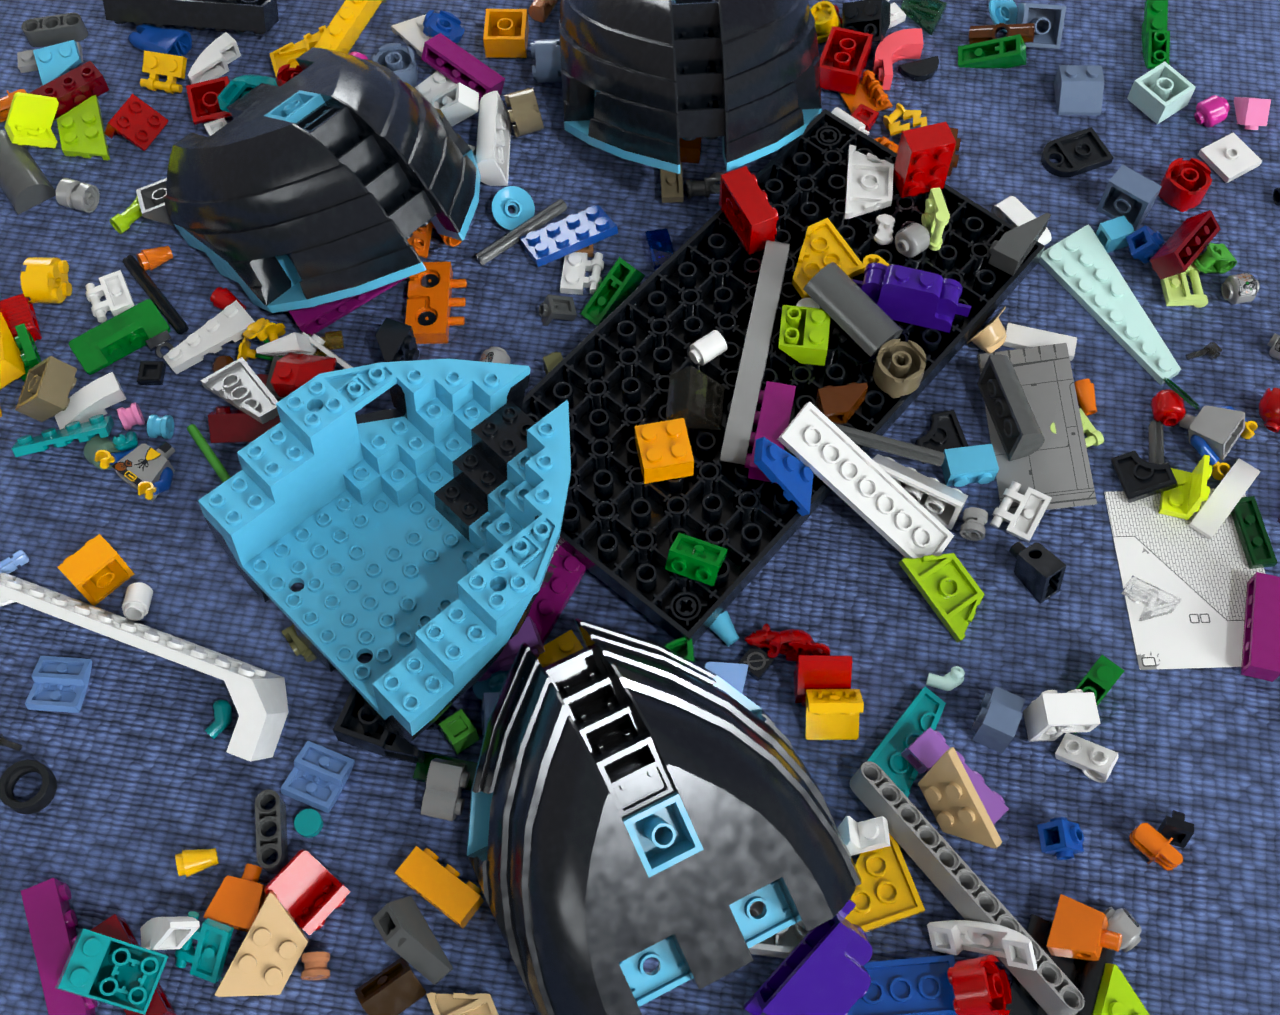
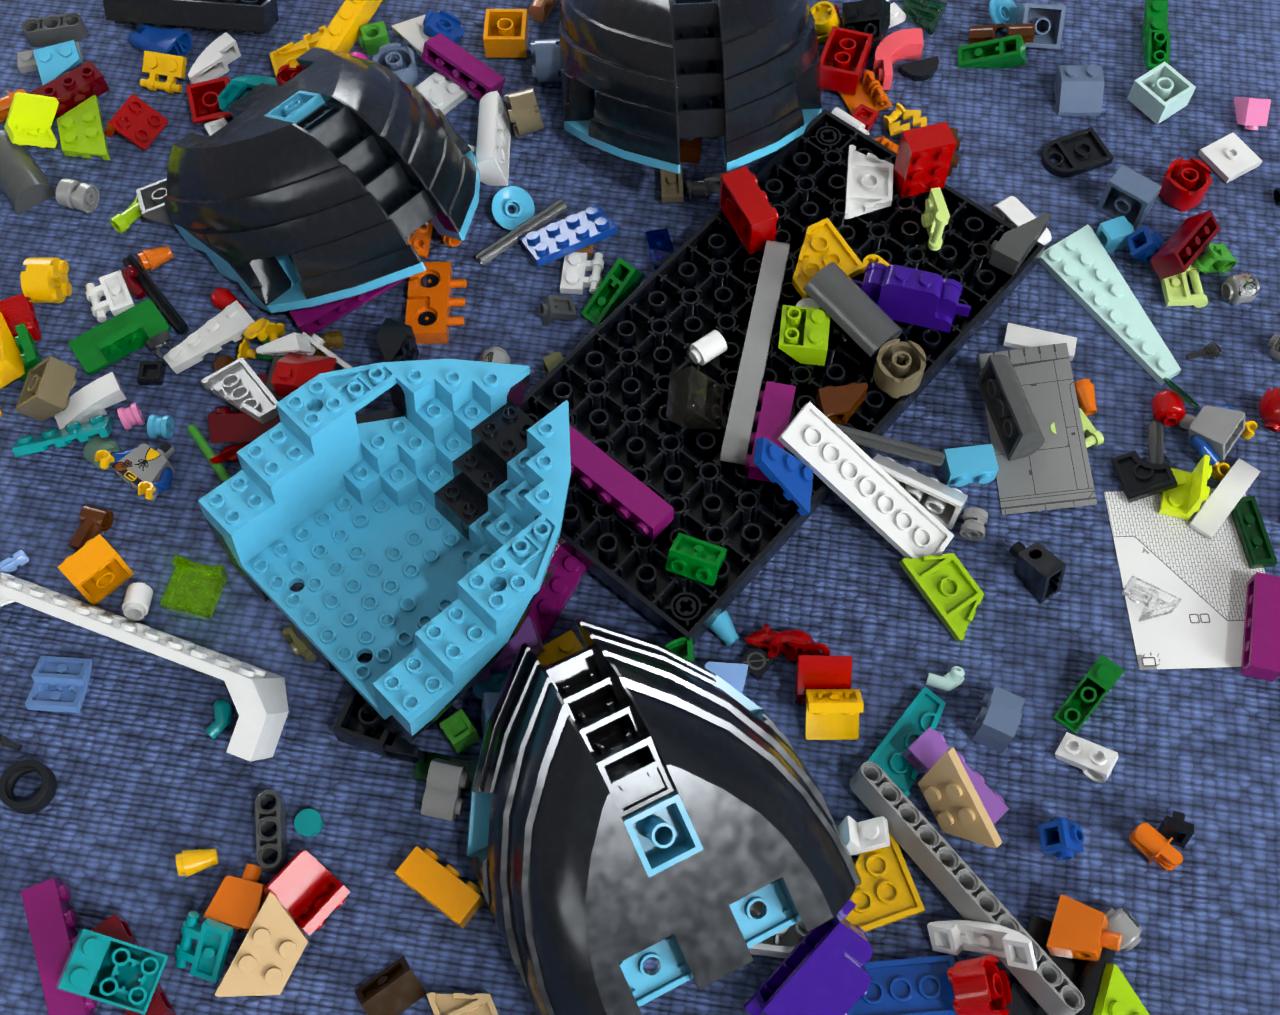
(92, 523): none -> reddish brown piece
(125, 442): teal arm -> none
(129, 277): none -> dark red arm
(168, 932): white slope -> none
(194, 588): none -> clear neon green piece
(229, 453): none -> red piece
(315, 966): nougat wheel -> none
(318, 776): medium blue slope -> none
(373, 37): none -> bright green brick
(411, 937): dark grey slope -> none
(457, 103): white brick -> none
(618, 487): none -> magenta brick
(664, 450): light orange brick -> none
(885, 229): white piece -> none
(912, 240): light grey head -> none
(944, 433): black tile -> none
(991, 336): tan piece -> none
(1028, 514): white plate -> none
(1060, 713): white brick -> none
(1211, 111): dark pink head -> none

